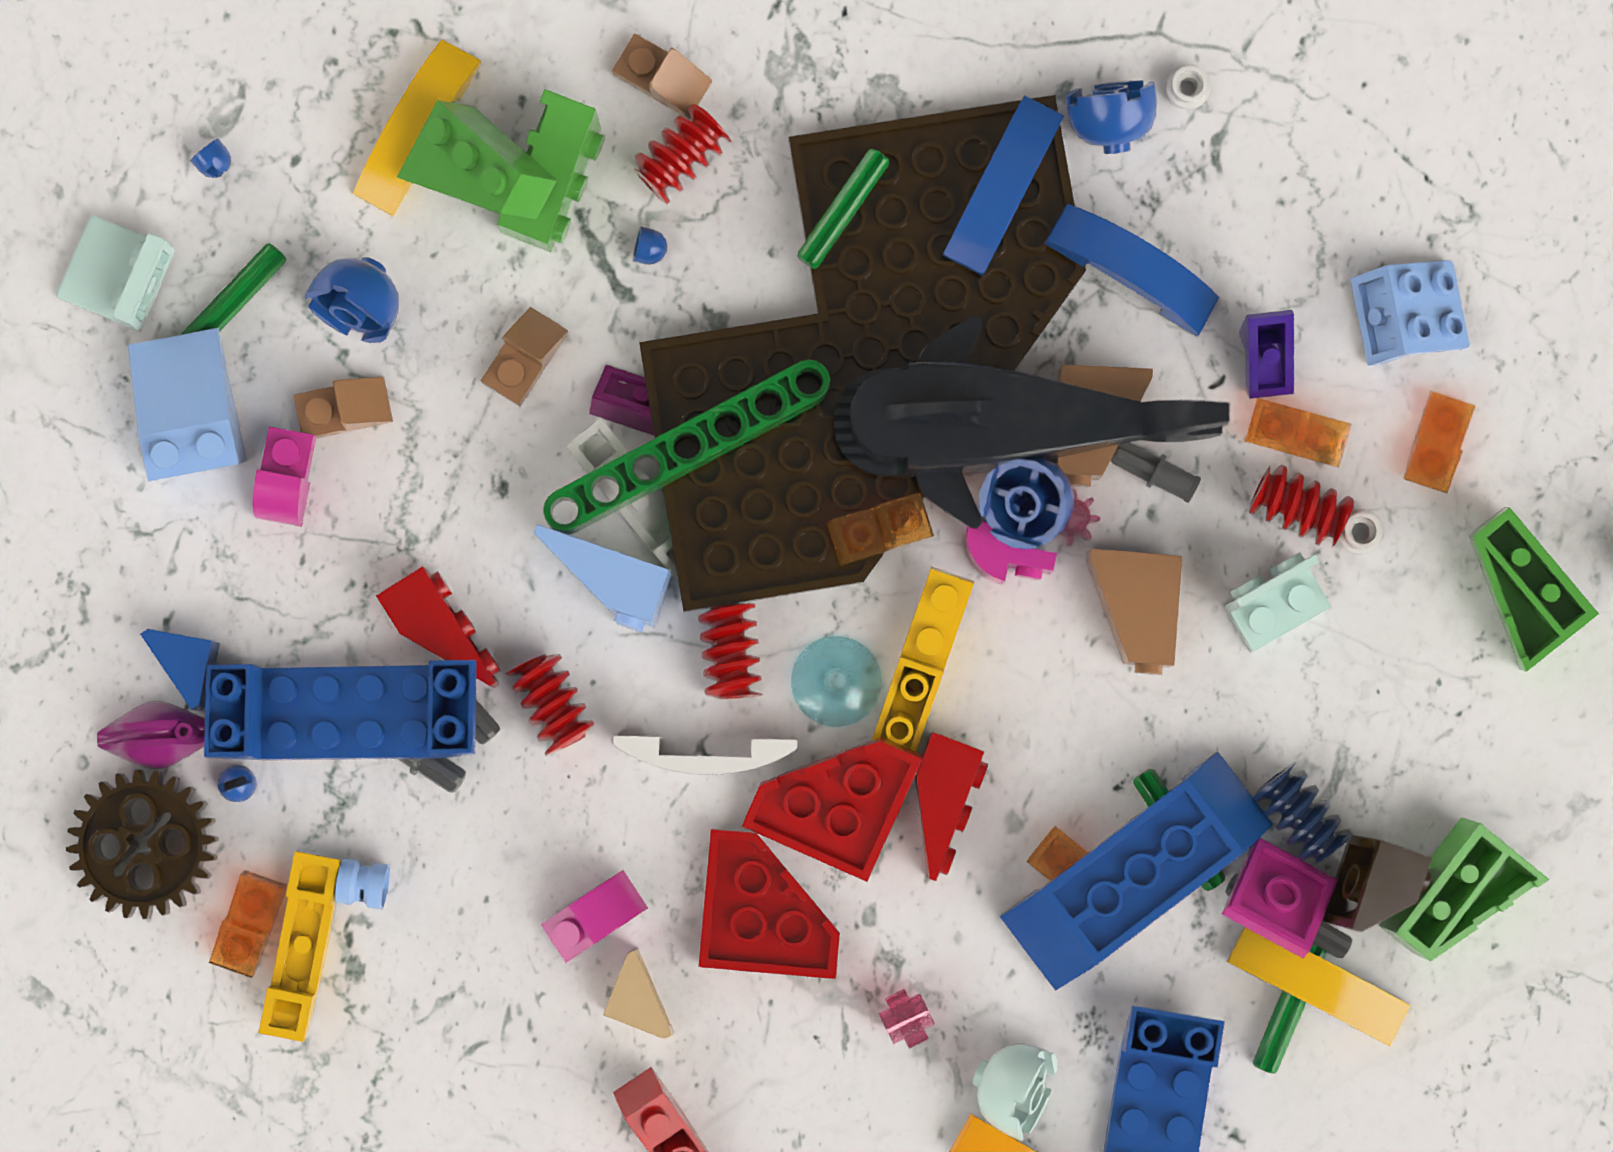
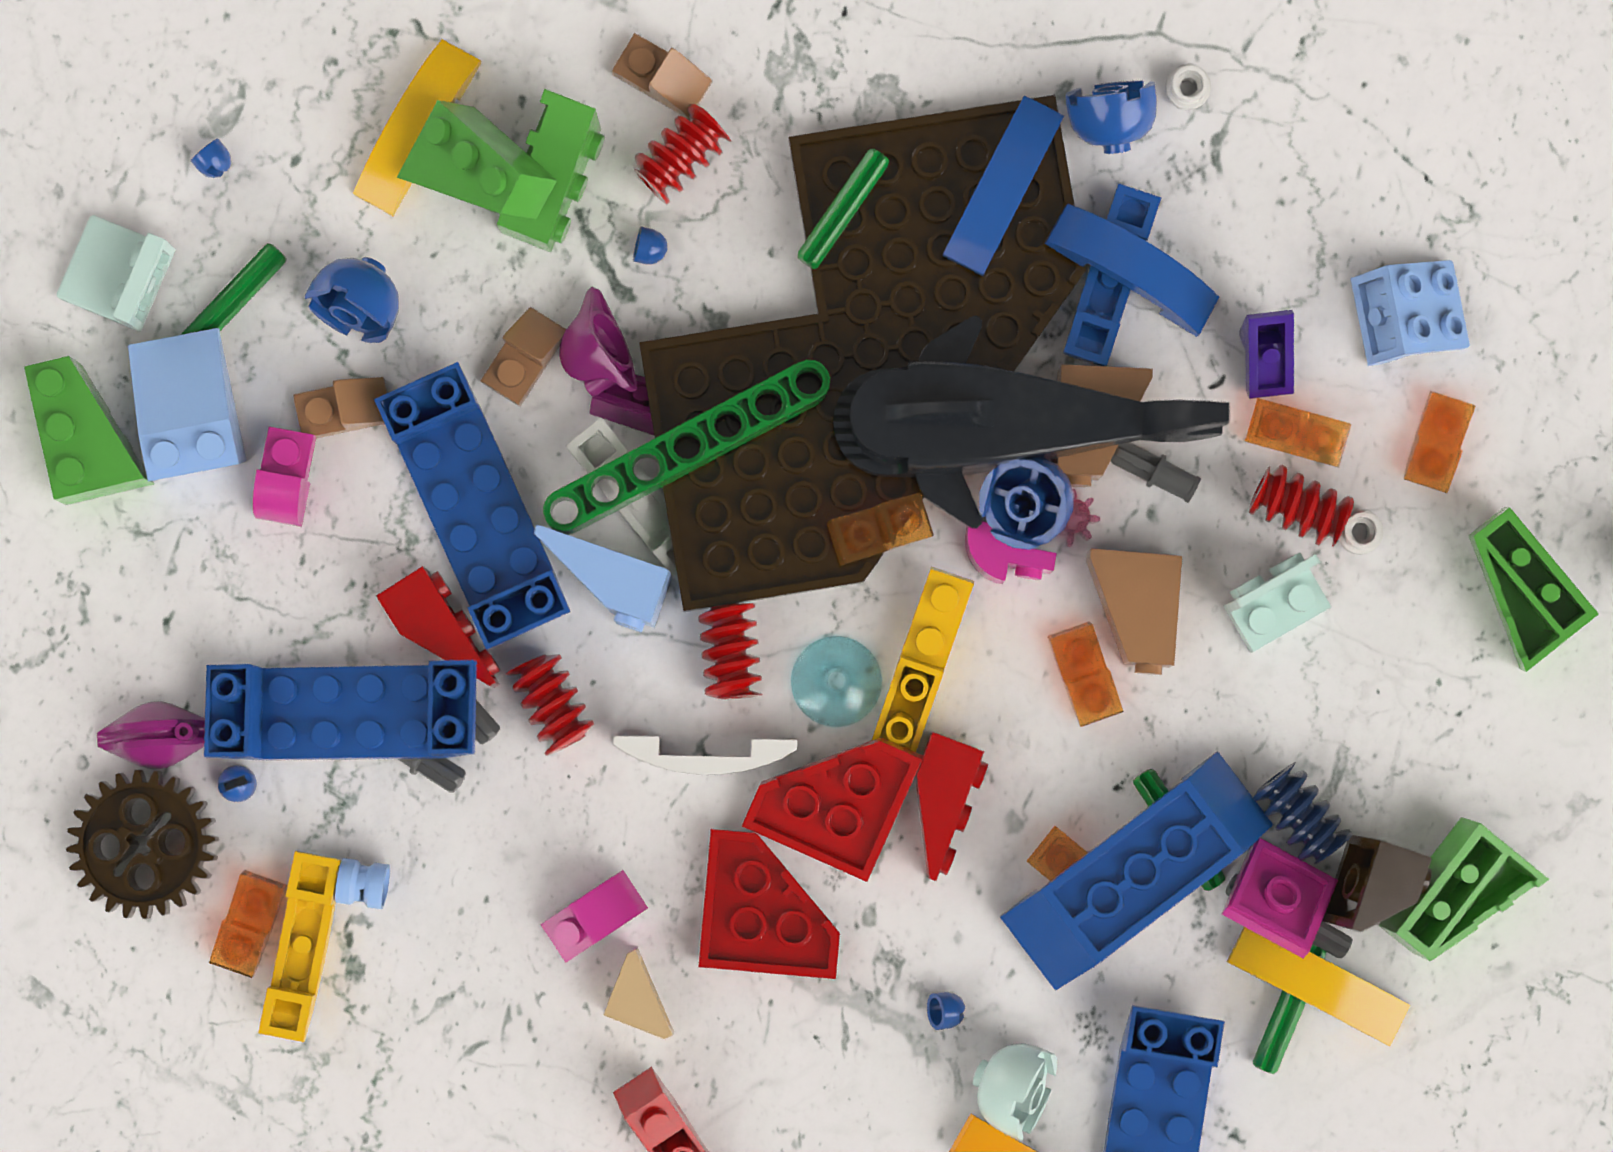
(79, 436): none -> bright green wedge
(184, 662): blue slope -> none
(473, 505): none -> blue slope
(596, 349): none -> magenta hat
(906, 1018): clear pink gear -> none
(945, 1010): none -> blue hinge
(1085, 674): none -> clear orange slope
(1102, 297): none -> blue slope

